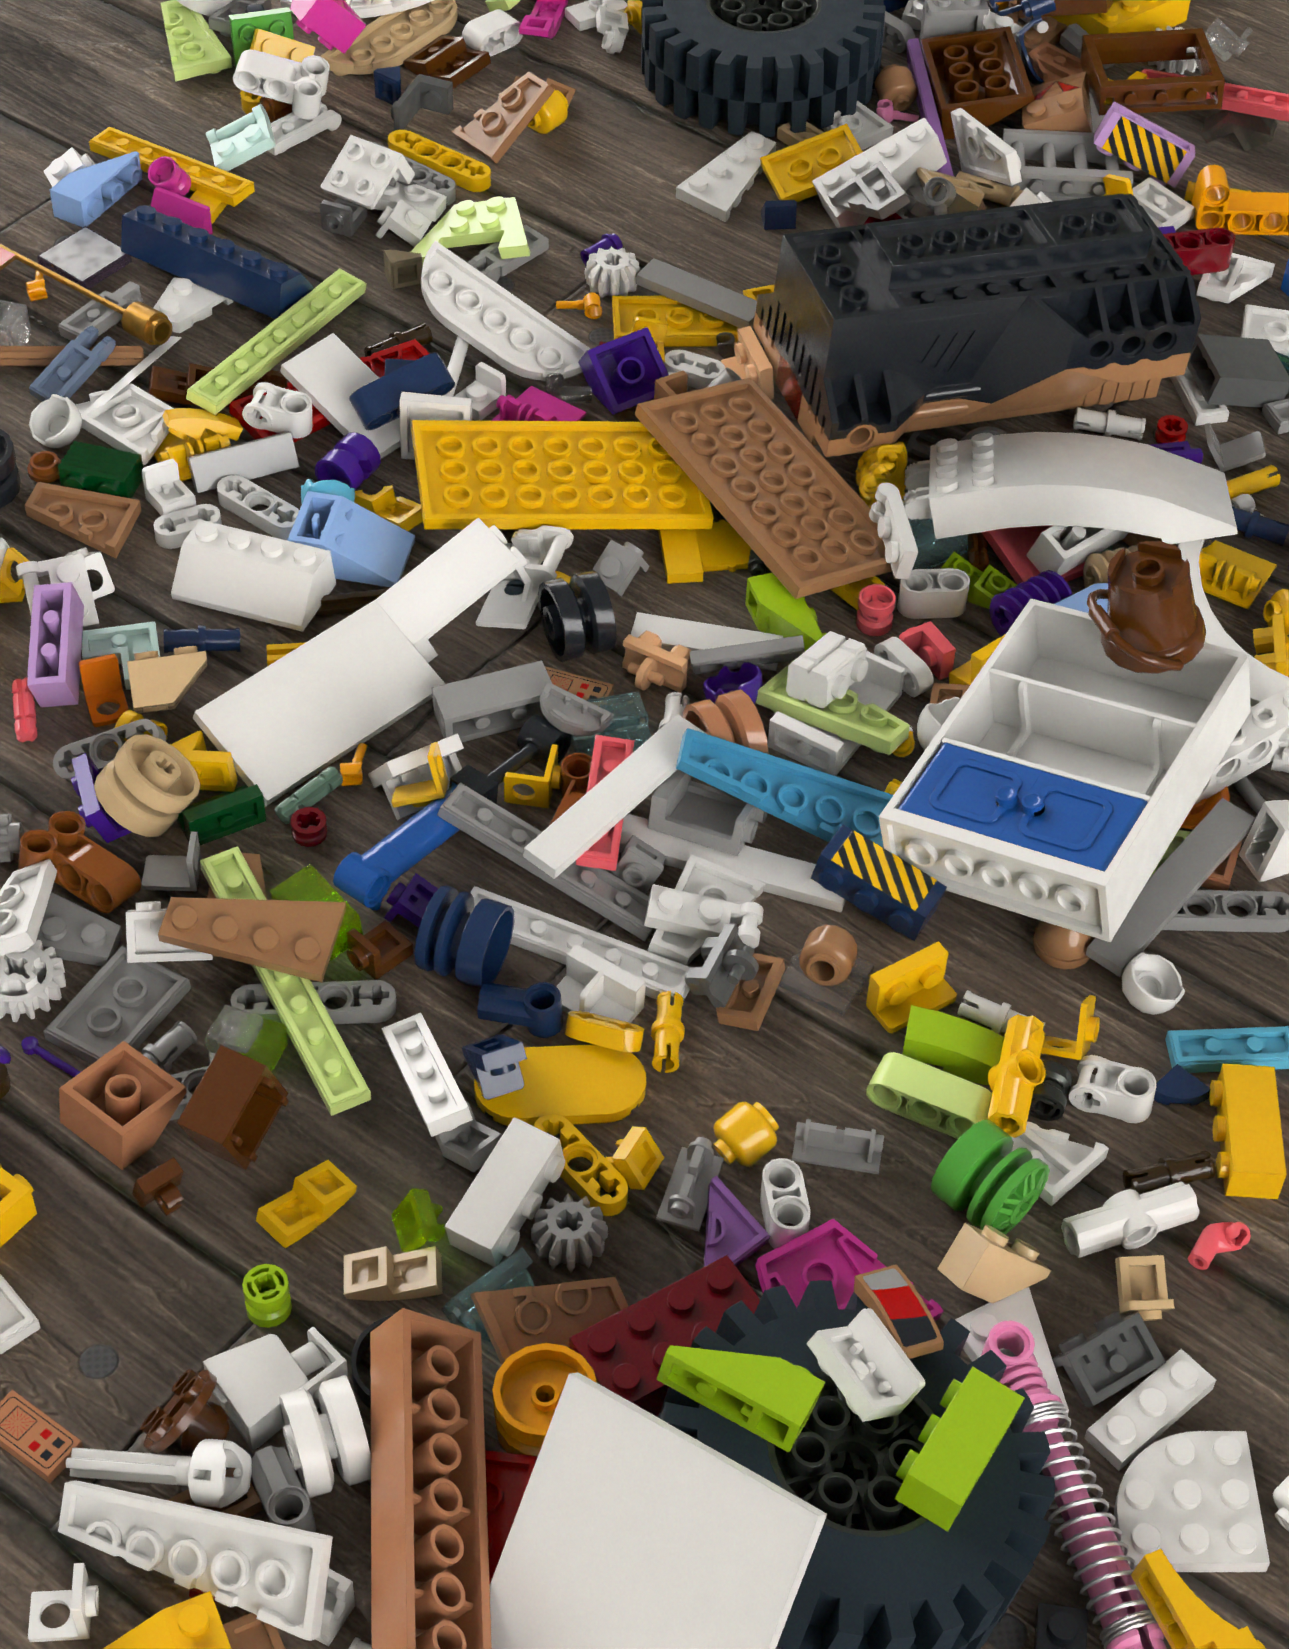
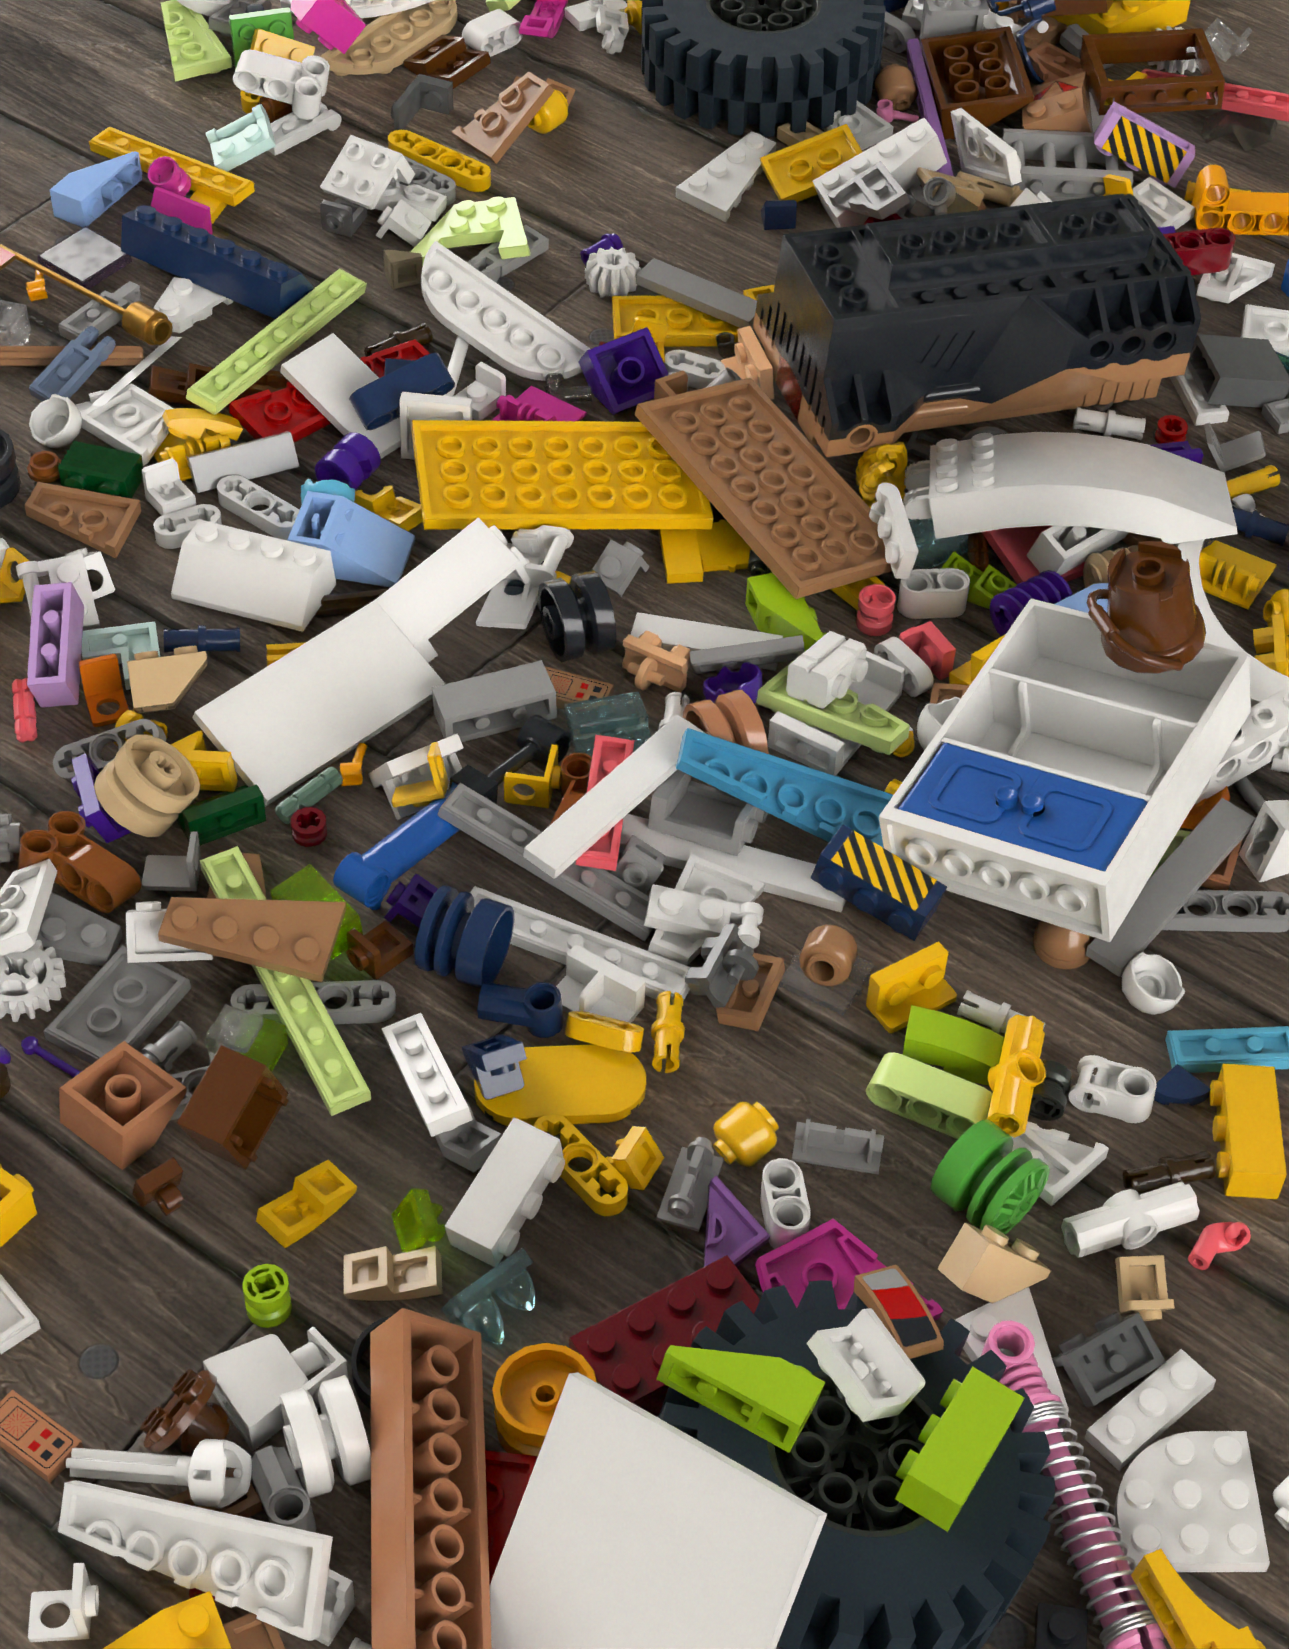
(67, 163): white bracket -> none
(281, 410): white piece -> none
(388, 84): dark blue slope -> none
(545, 1312): medium nougat wing -> none
(569, 1232): light grey gear -> none
(572, 713): light grey tile -> none
(590, 305): light orange hand -> none
(1087, 1033): yellow bracket -> none

